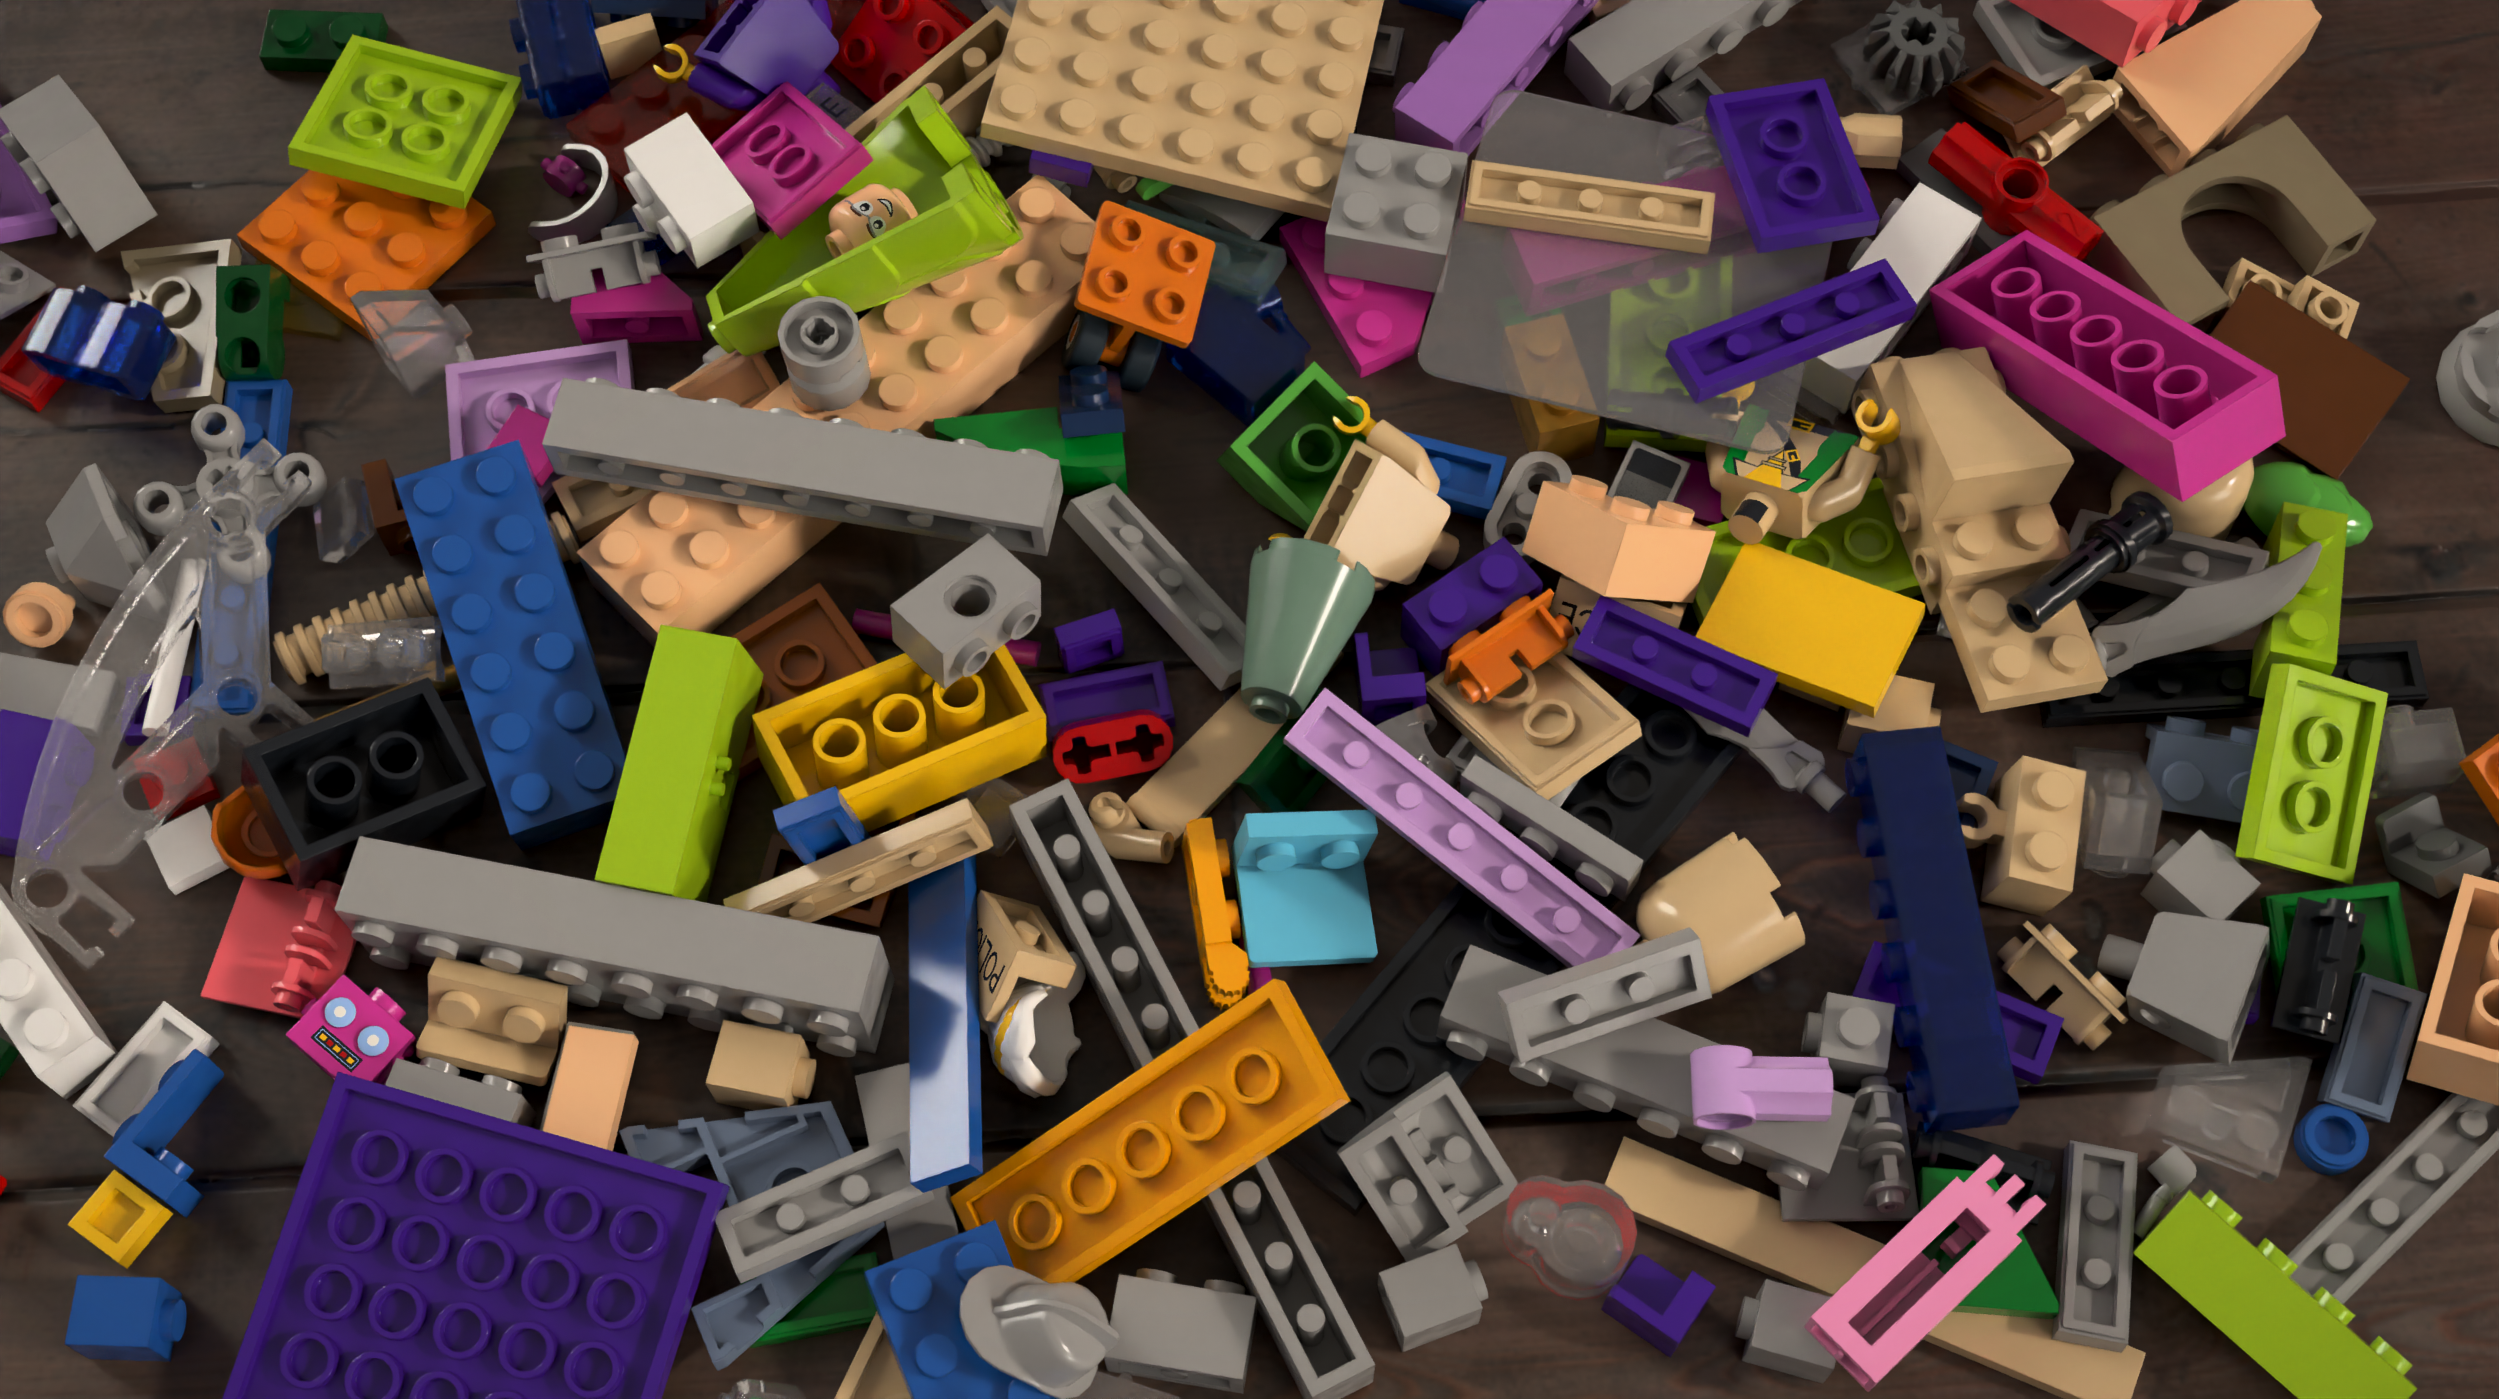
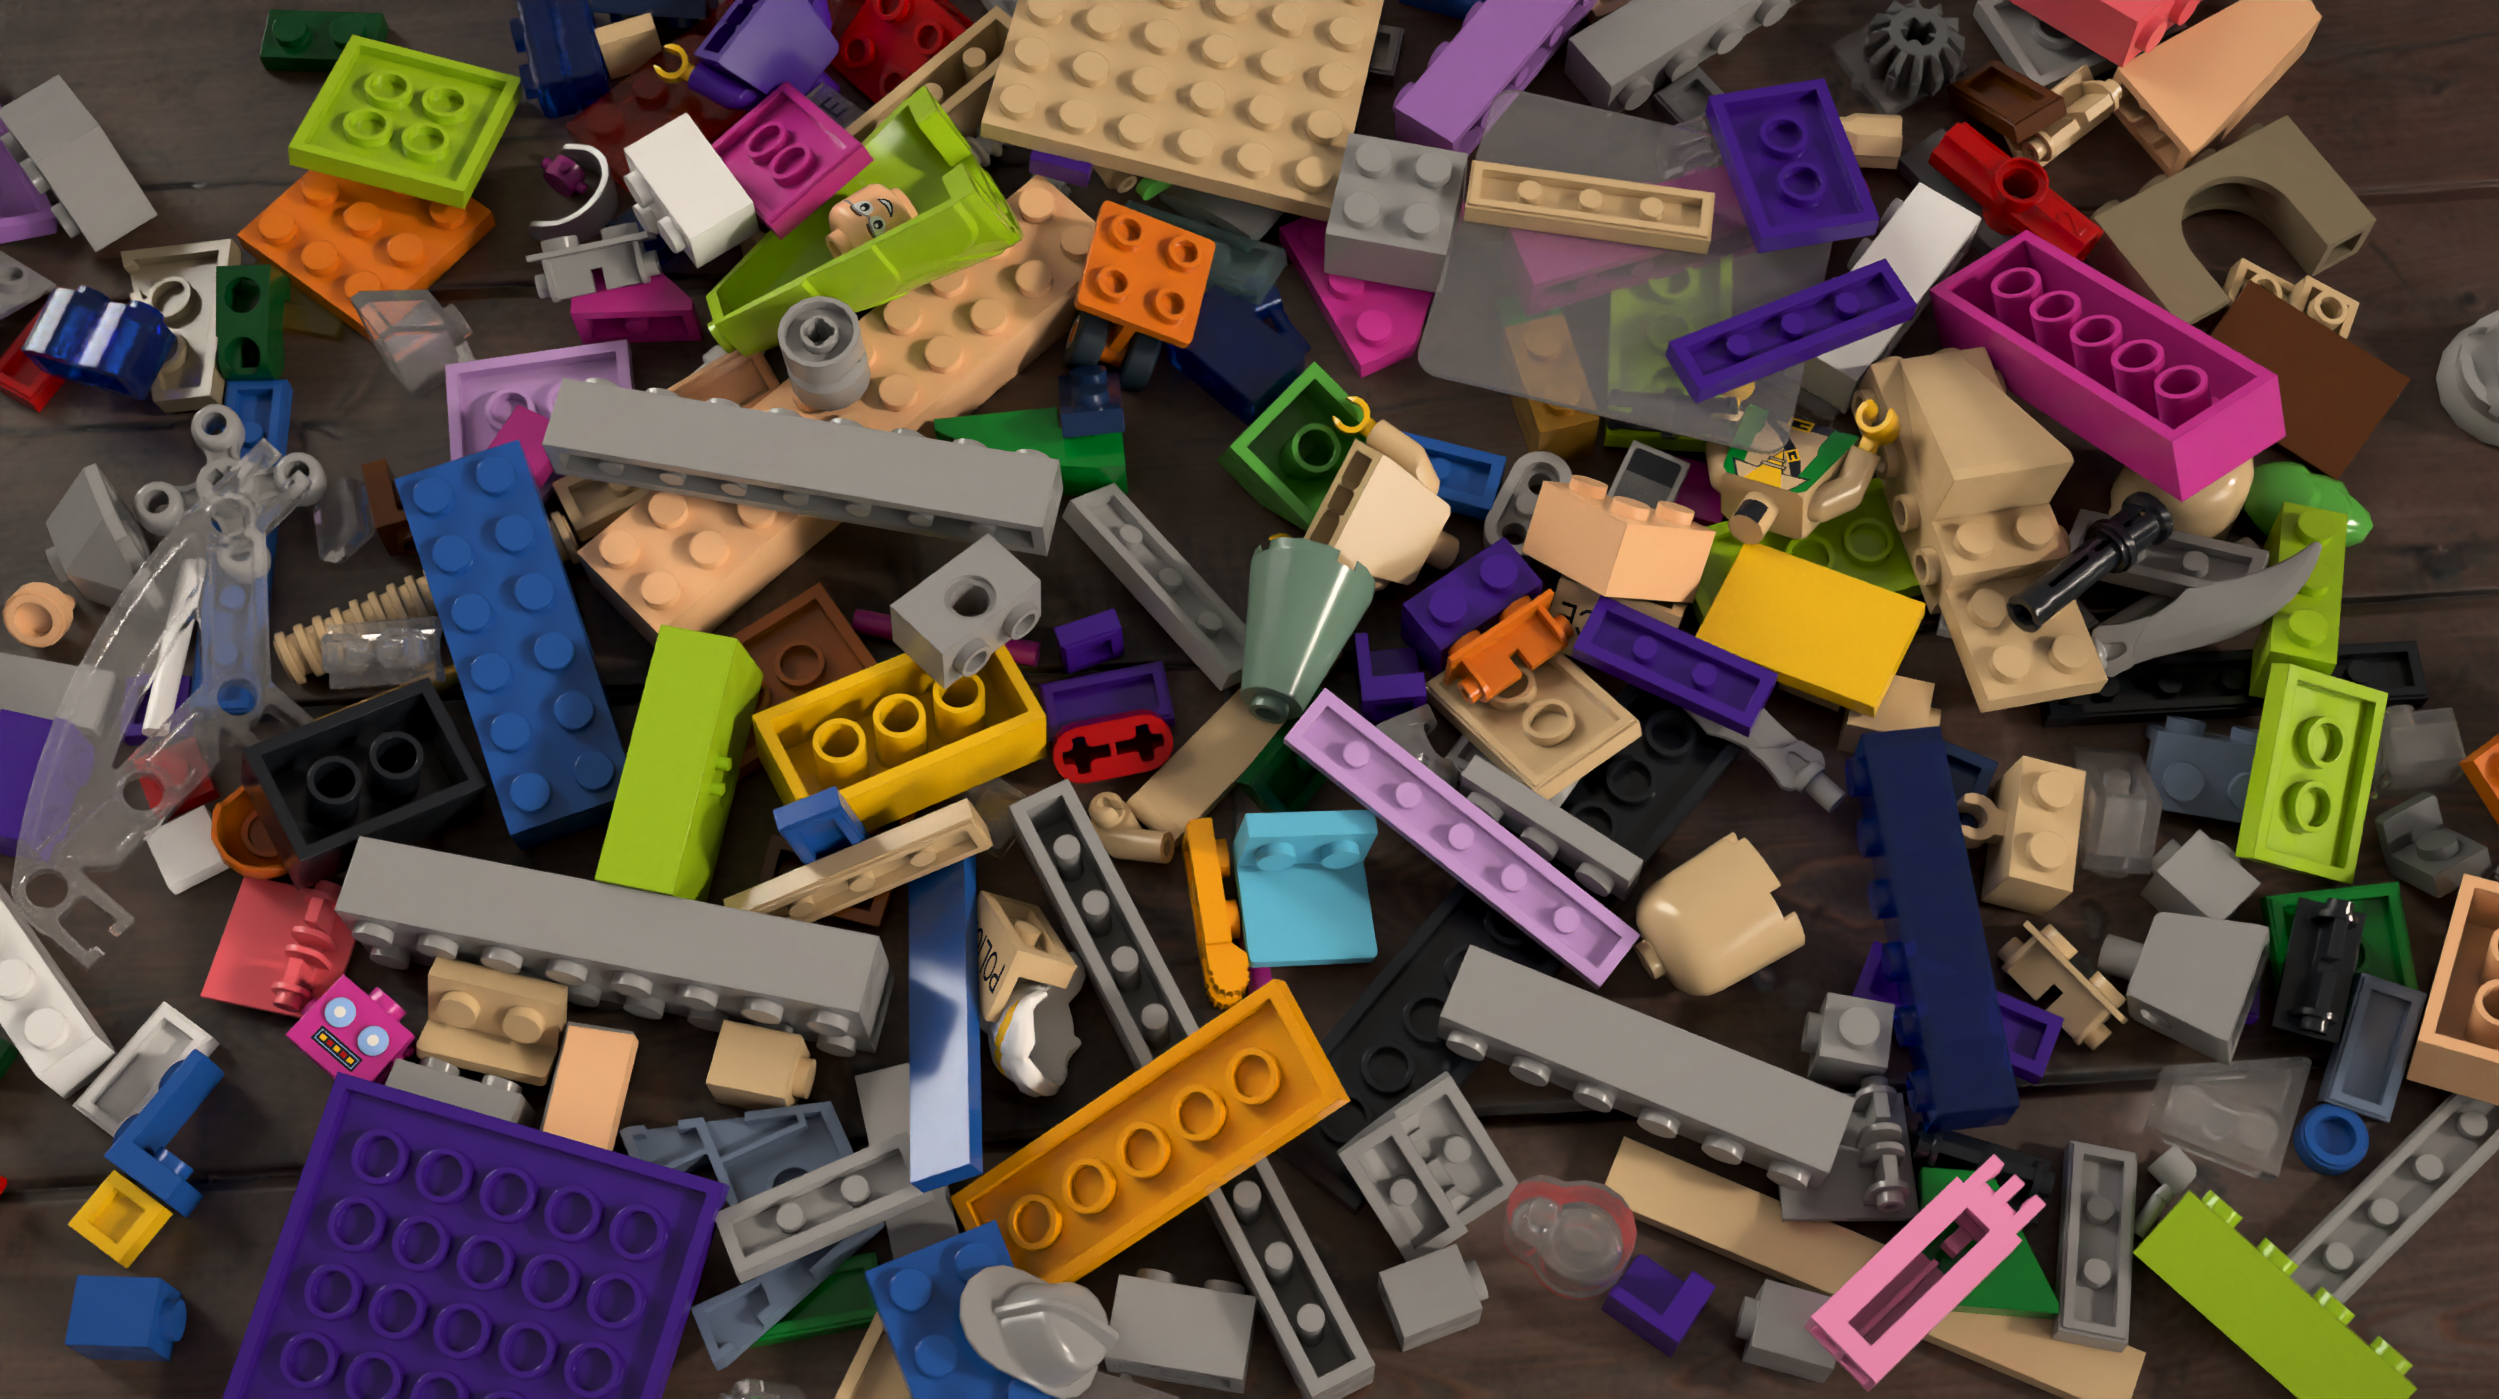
(1605, 994): light grey plate -> none
(1738, 1088): lavender piece -> none

